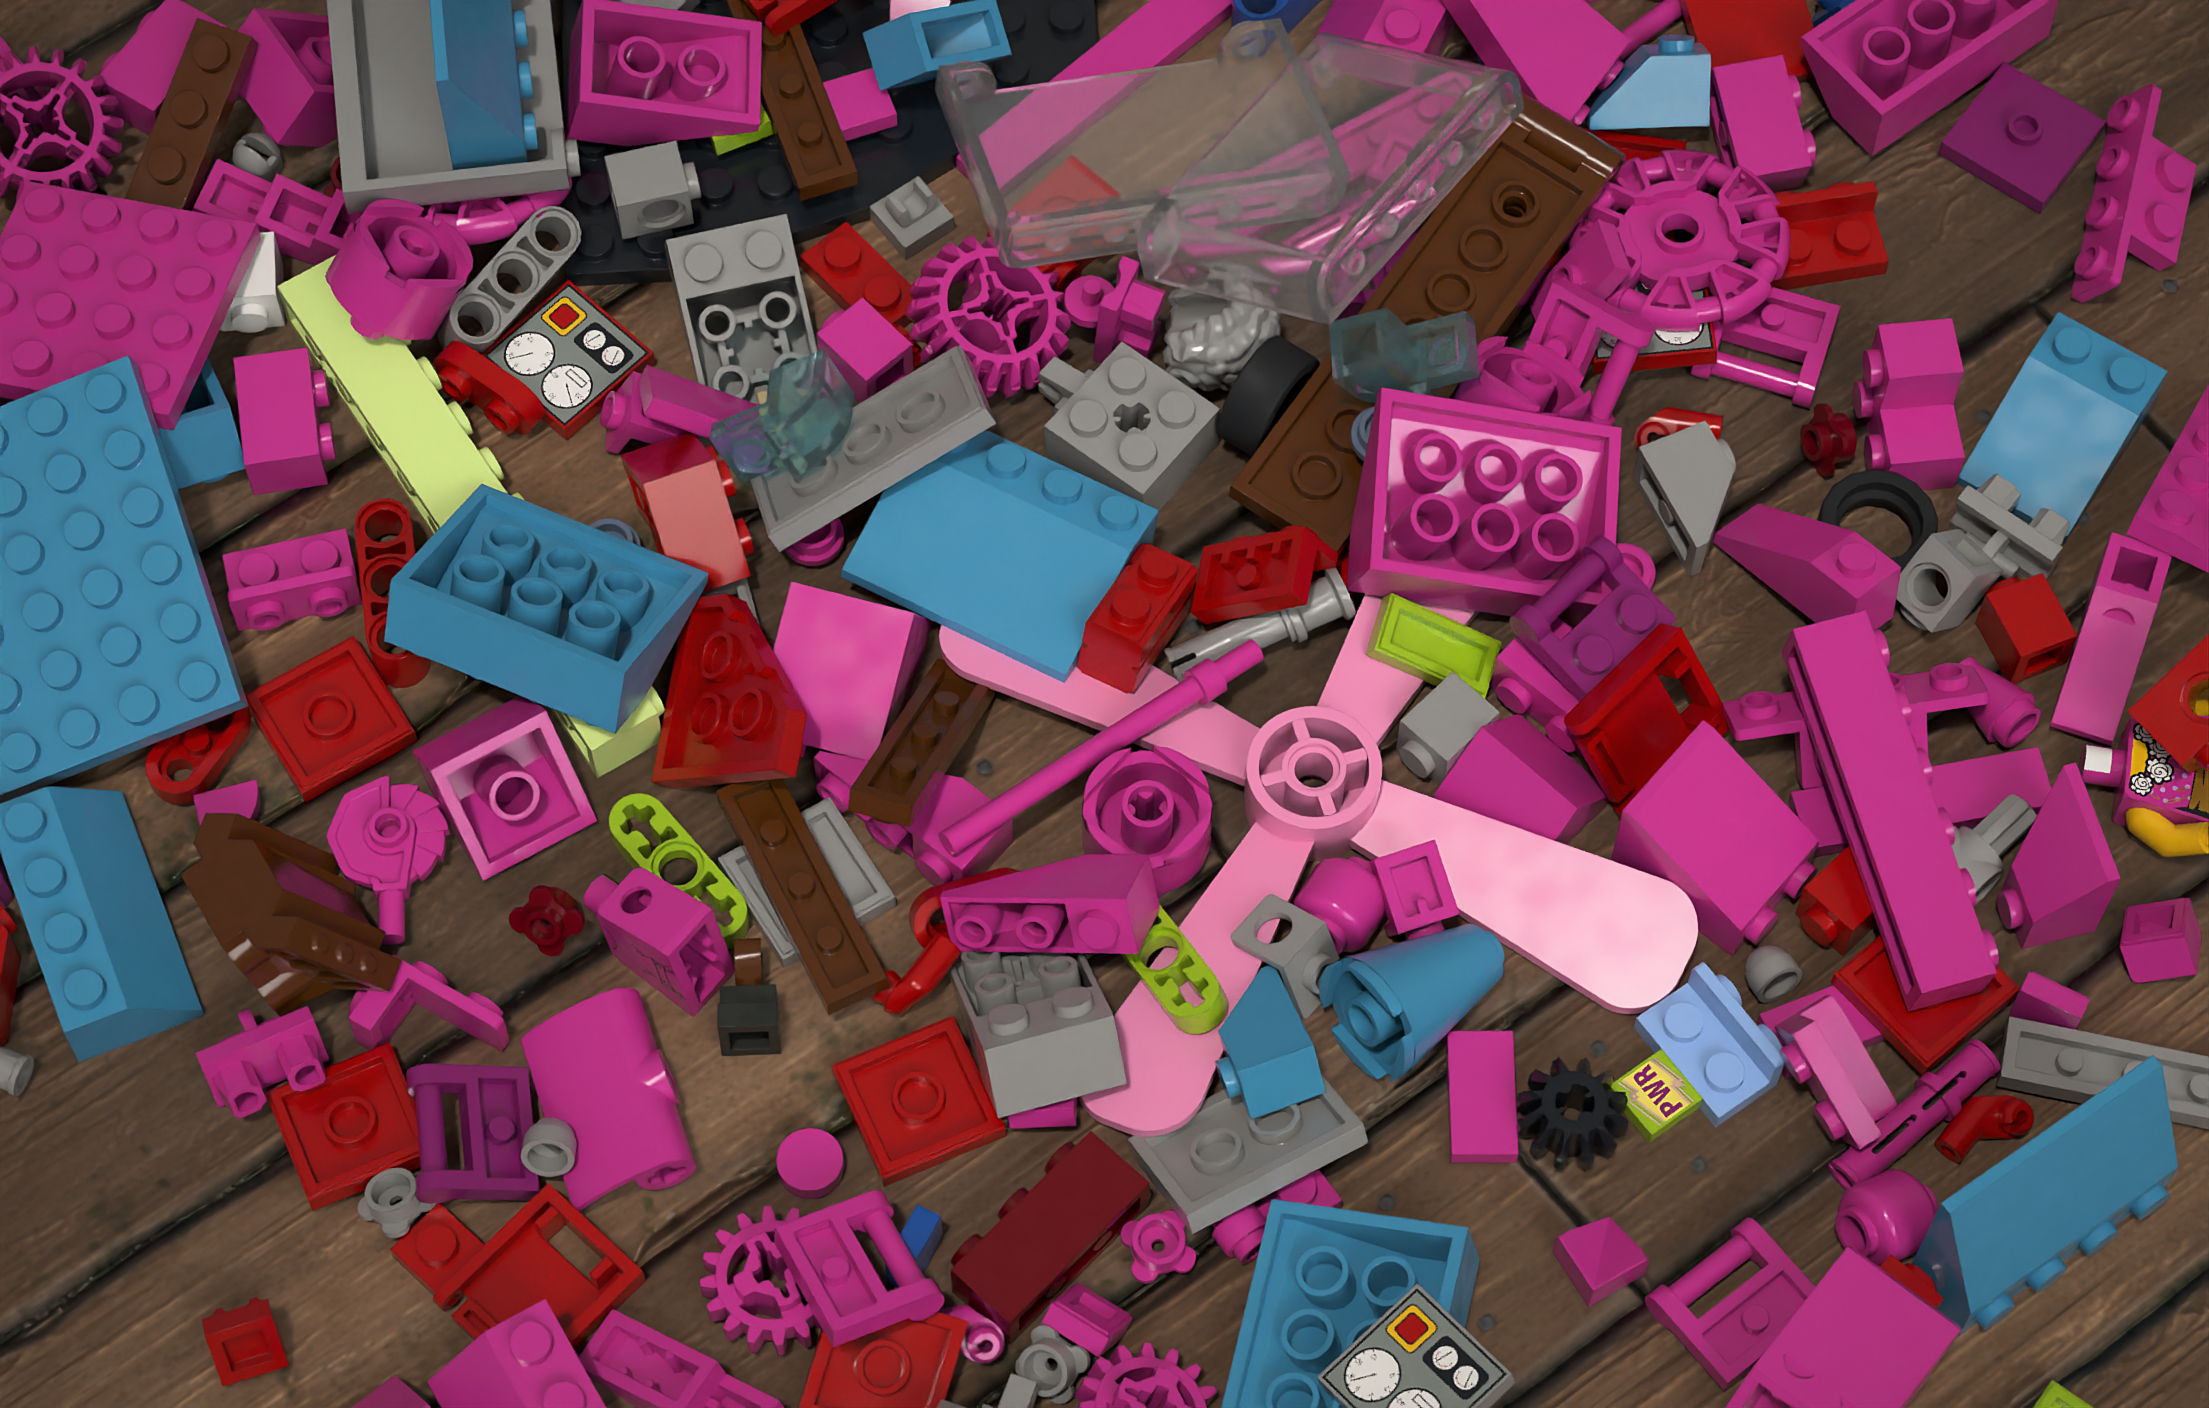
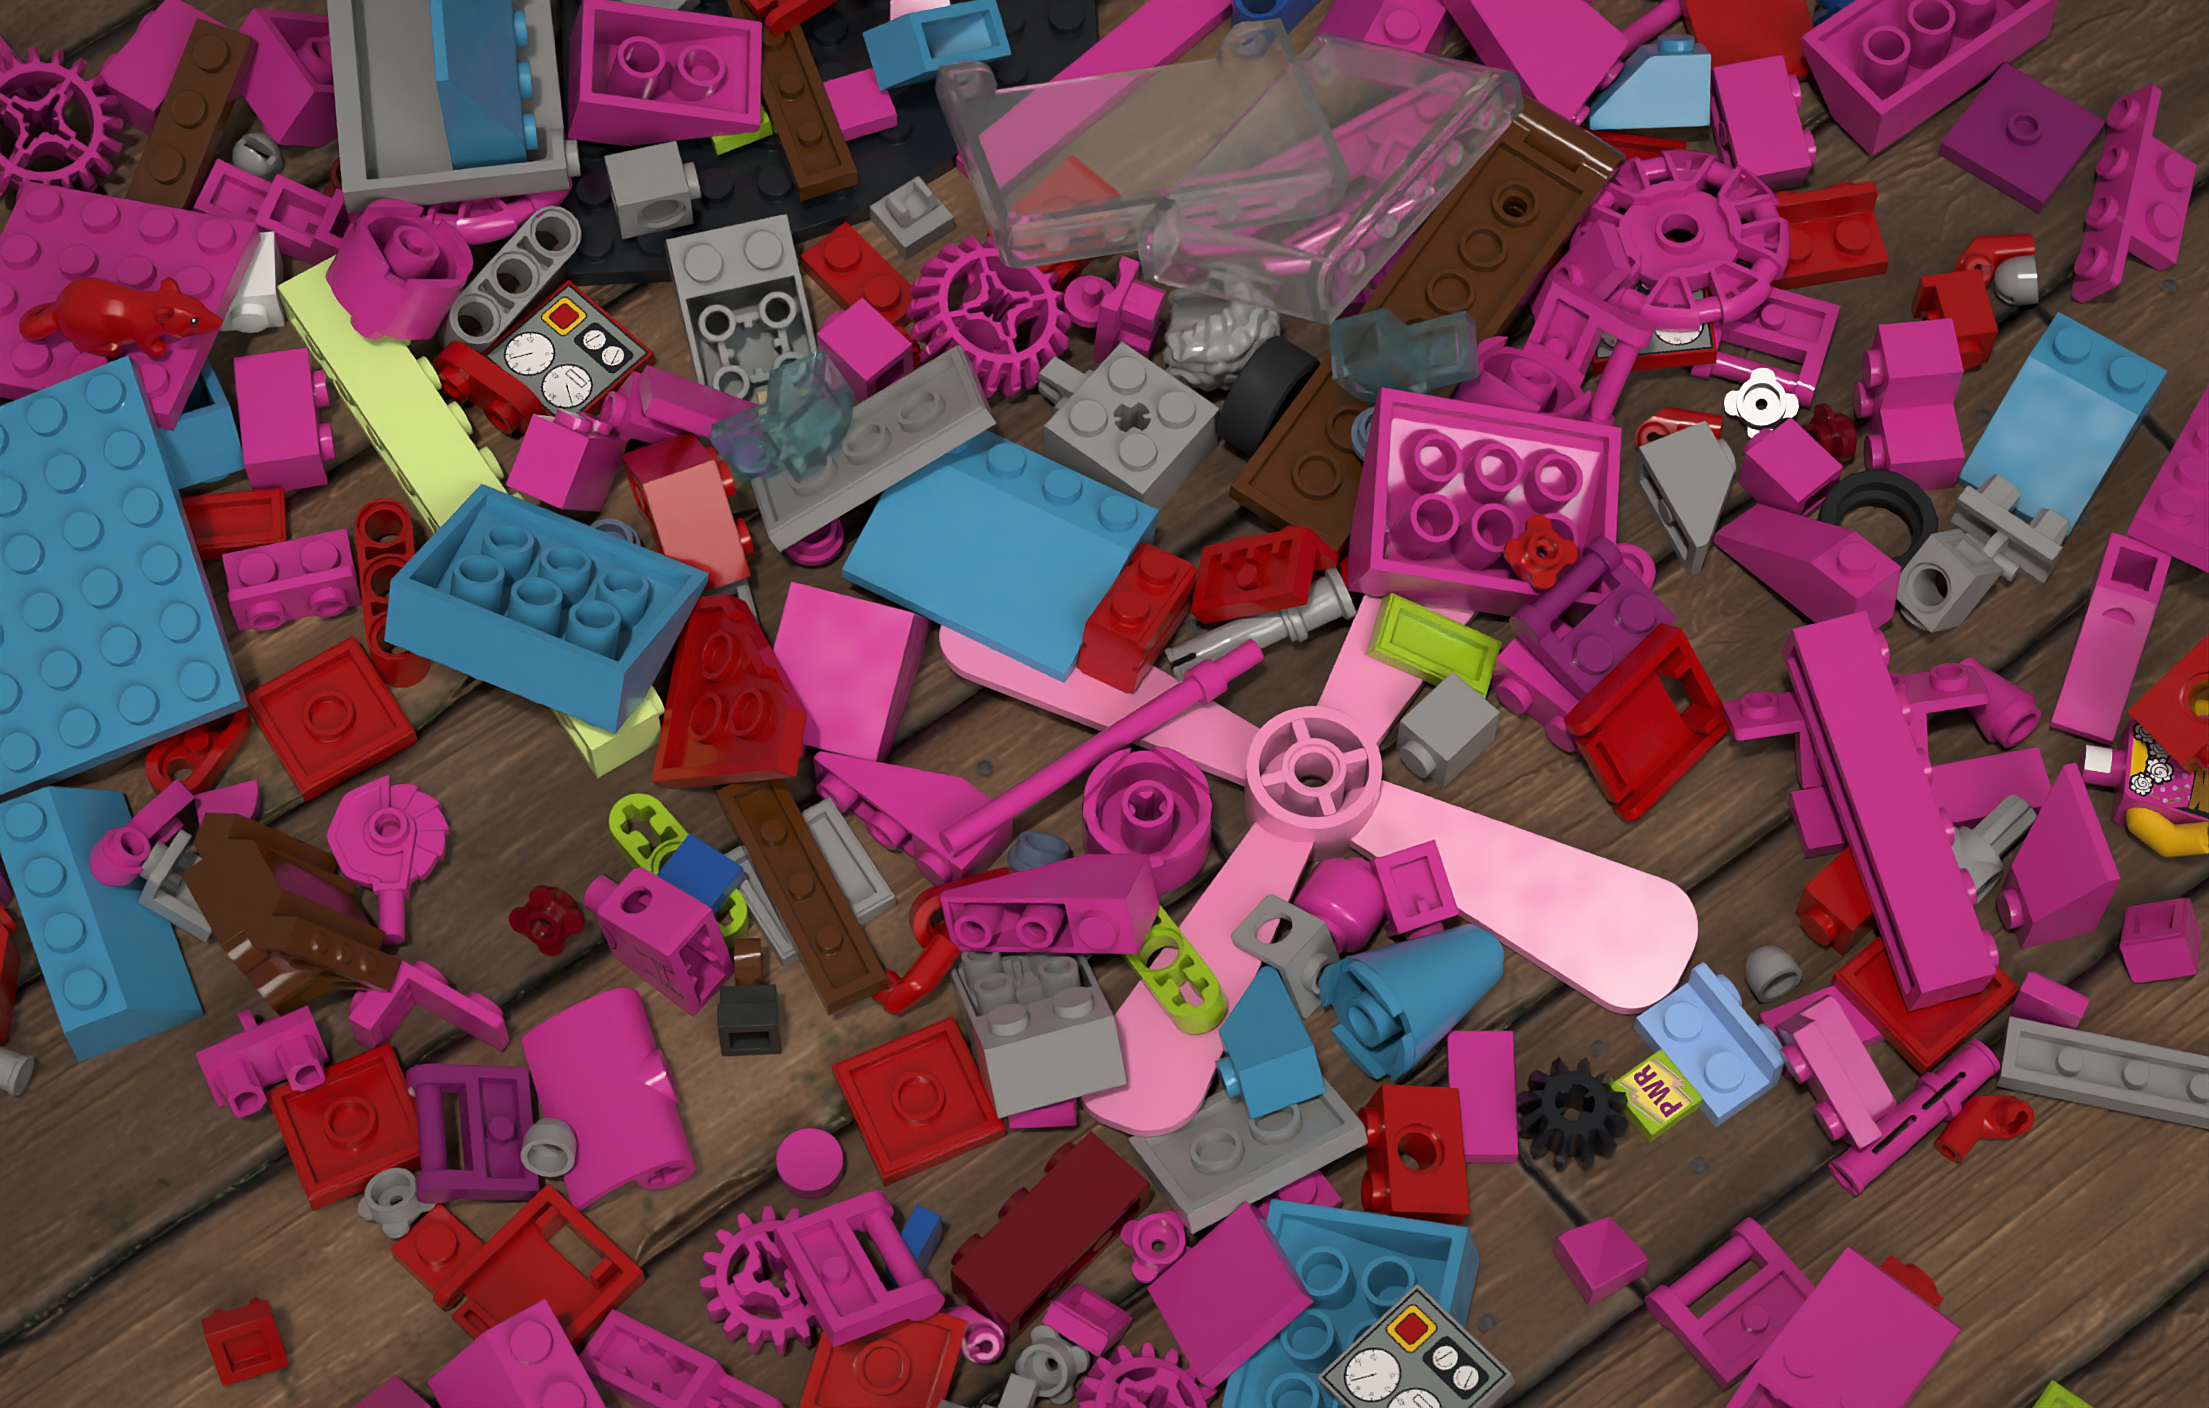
(108, 314): none -> red animal
(122, 851): none -> dark pink plate
(166, 890): none -> light grey bracket
(236, 520): none -> red tile
(505, 785): dark pink slope -> none
(568, 460): none -> dark pink brick
(702, 872): none -> blue tile
(919, 747): reddish brown plate -> none
(1036, 850): none -> sand blue plate
(1229, 1295): none -> dark pink tile
(1429, 1129): none -> red brick
(1523, 781): dark pink slope -> none
(1528, 565): none -> red plate
(1719, 839): dark pink slope -> none
(1761, 386): none -> plate
(1788, 469): none -> dark pink brick
(1886, 1215): dark pink head -> none
(1966, 301): none -> red brick
(1990, 251): none -> red arm
(2017, 281): none -> light grey hinge
(2025, 627): red brick -> none
(2052, 1200): dark azure slope -> none

